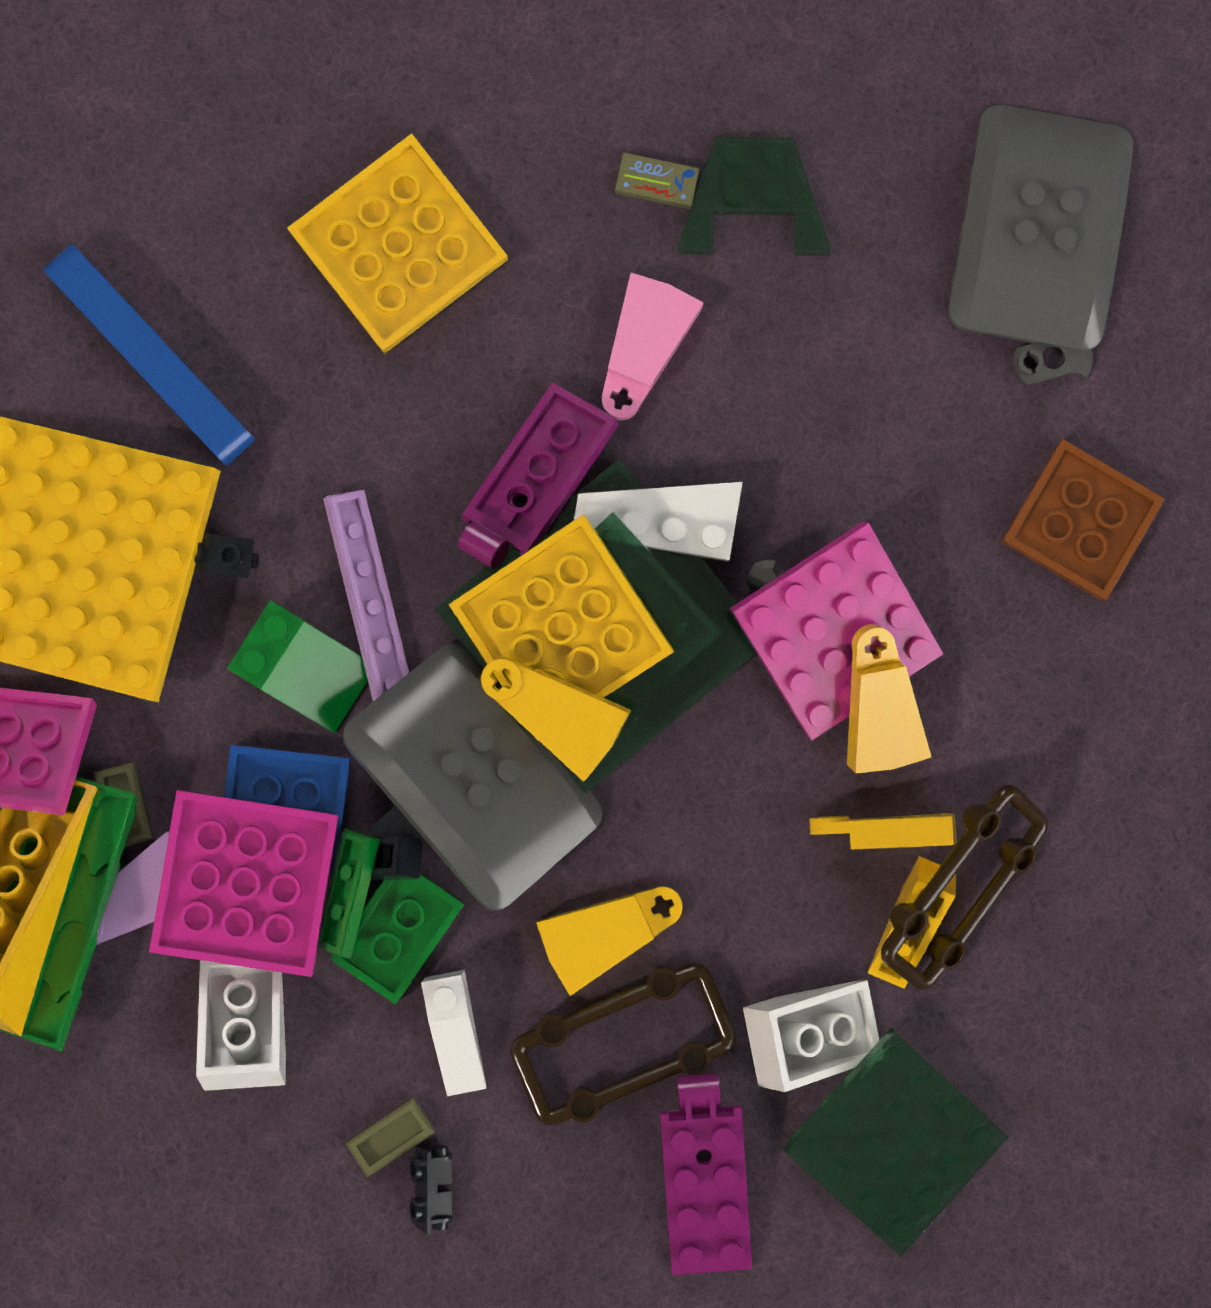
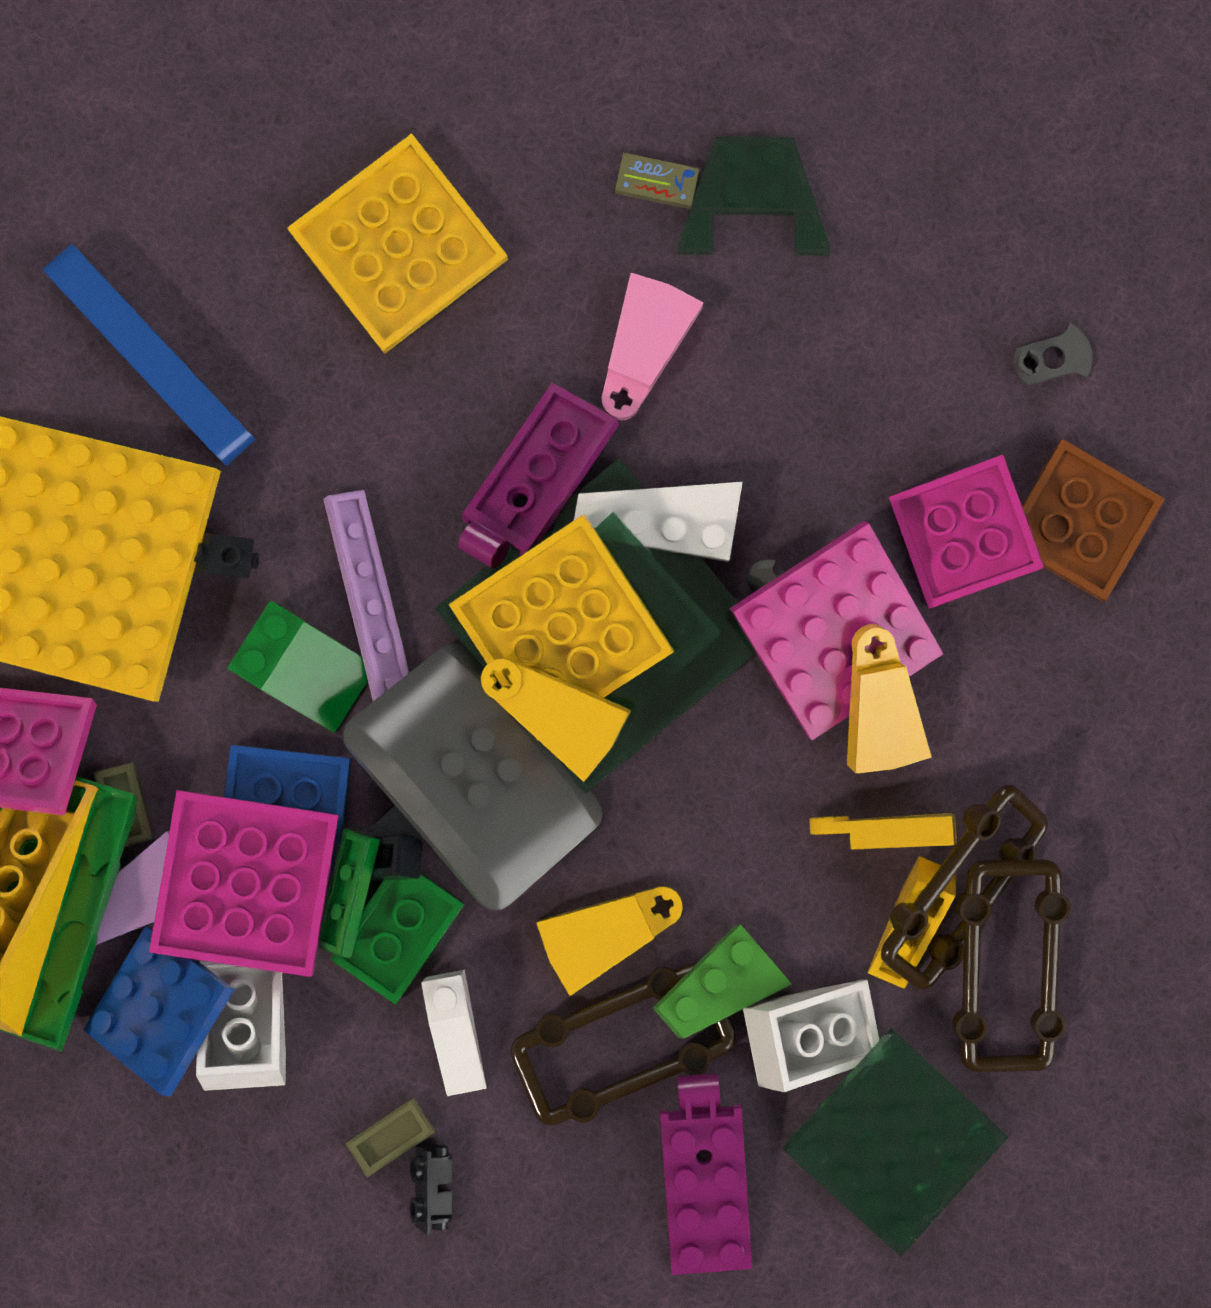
(158, 1013): none -> blue plate
(721, 984): none -> bright green wing
(966, 532): none -> dark pink plate
(976, 910): none -> dark brown bar
(1041, 228): dark grey wedge -> none

